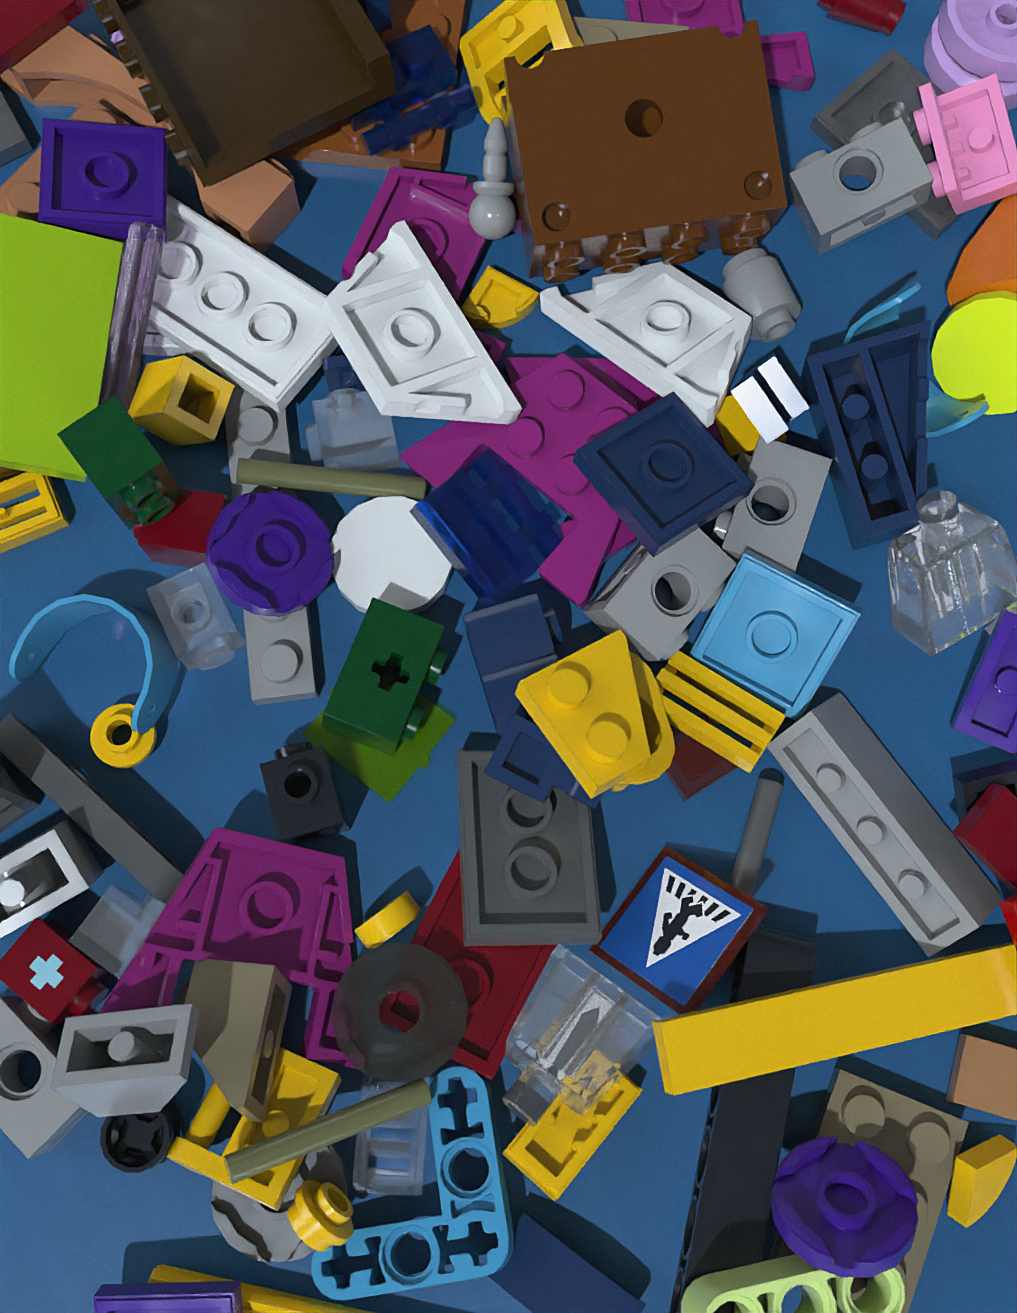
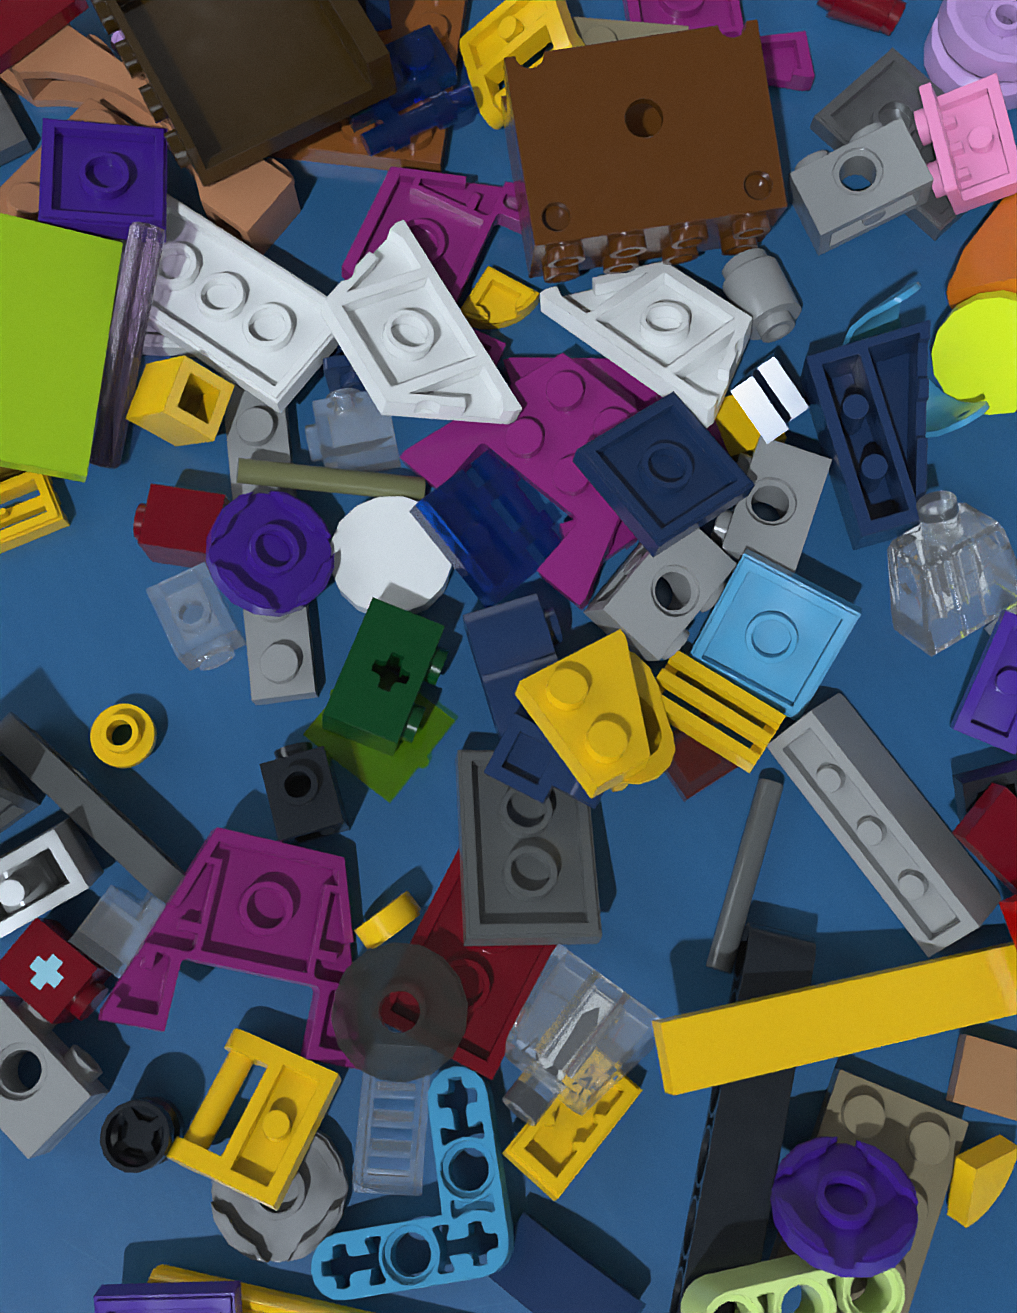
(64, 613): dark azure piece -> none
(122, 464): dark green brick -> none
(125, 1059): light grey slope -> none
(239, 1028): dark tan slope -> none
(321, 1215): yellow plate -> none
(326, 1130): olive bar -> none
(492, 211): light grey bar -> none
(678, 931): piece -> none

